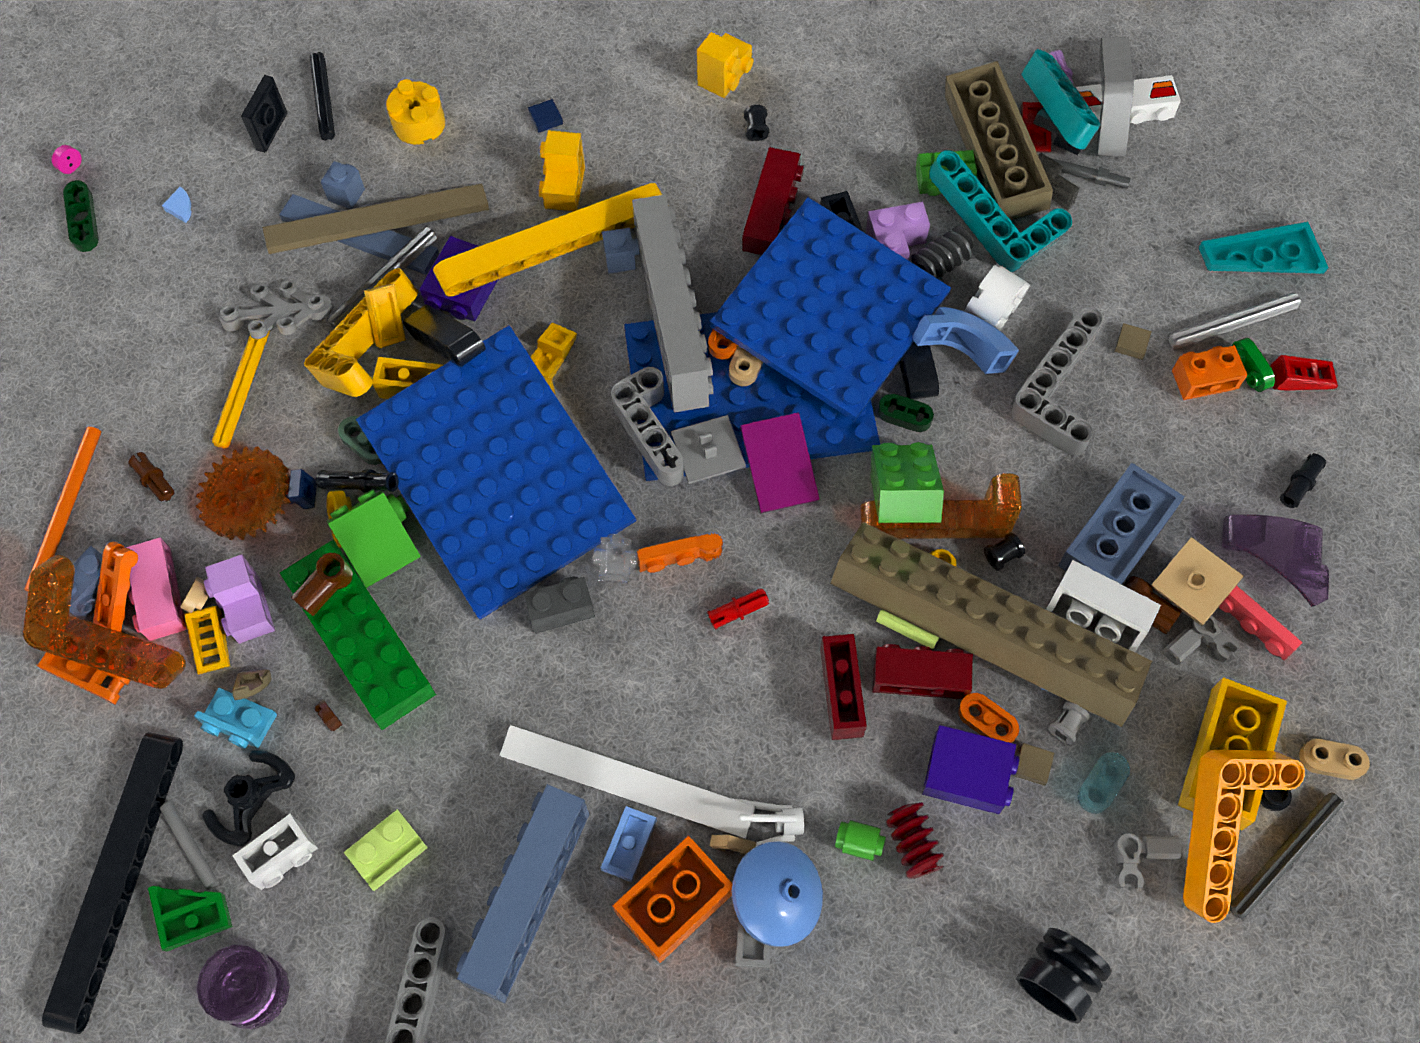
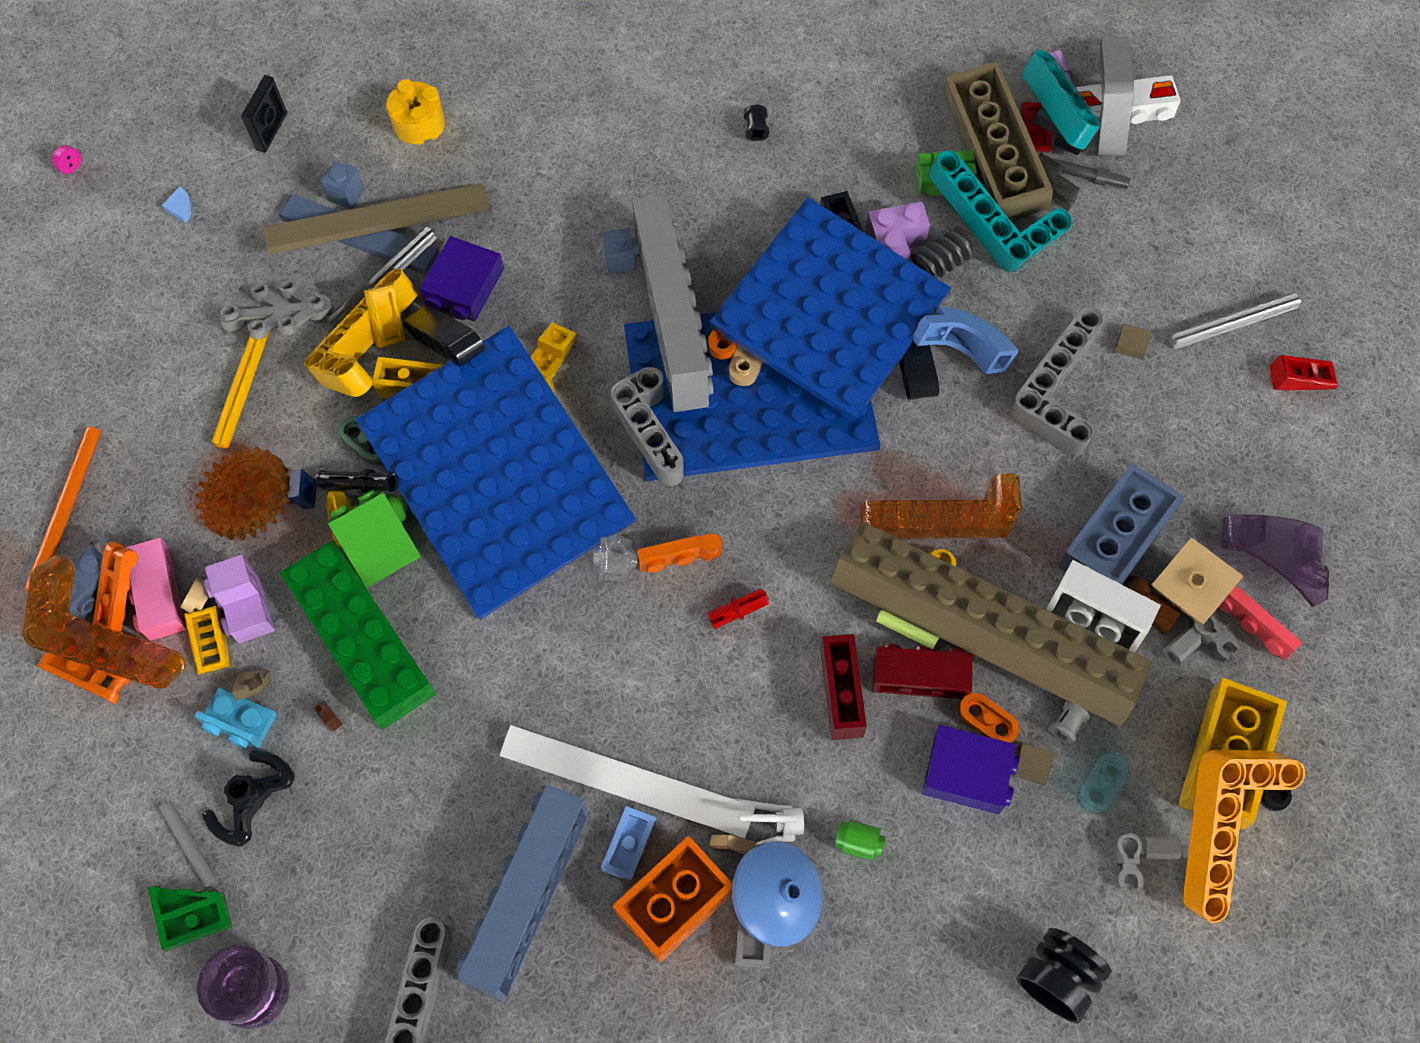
(87, 224): dark green beam -> none
(112, 885): black beam -> none
(151, 477): reddish brown axle -> none
(275, 853): white brick -> none
(320, 585): reddish brown piece -> none
(322, 96): black axle -> none
(385, 850): yellowish green plate -> none
(538, 243): yellow beam -> none
(545, 115): dark blue tile -> none
(559, 604): dark grey brick -> none
(562, 170): yellow brick -> none
(708, 449): light grey piece -> none
(722, 63): yellow brick -> none
(772, 199): dark red brick -> none
(779, 463): magenta tile -> none
(905, 412): dark green beam -> none
(906, 483): bright green brick -> none
(914, 840): dark red piece -> none
(998, 296): white brick -> none
(1004, 551): black bush -> none
(1209, 372): orange brick -> none
(1259, 373): green plate -> none
(1269, 250): teal wing -> none
(1286, 855): dark grey axle -> none
(1303, 480): black pin -> none
(1335, 760): tan plate -> none

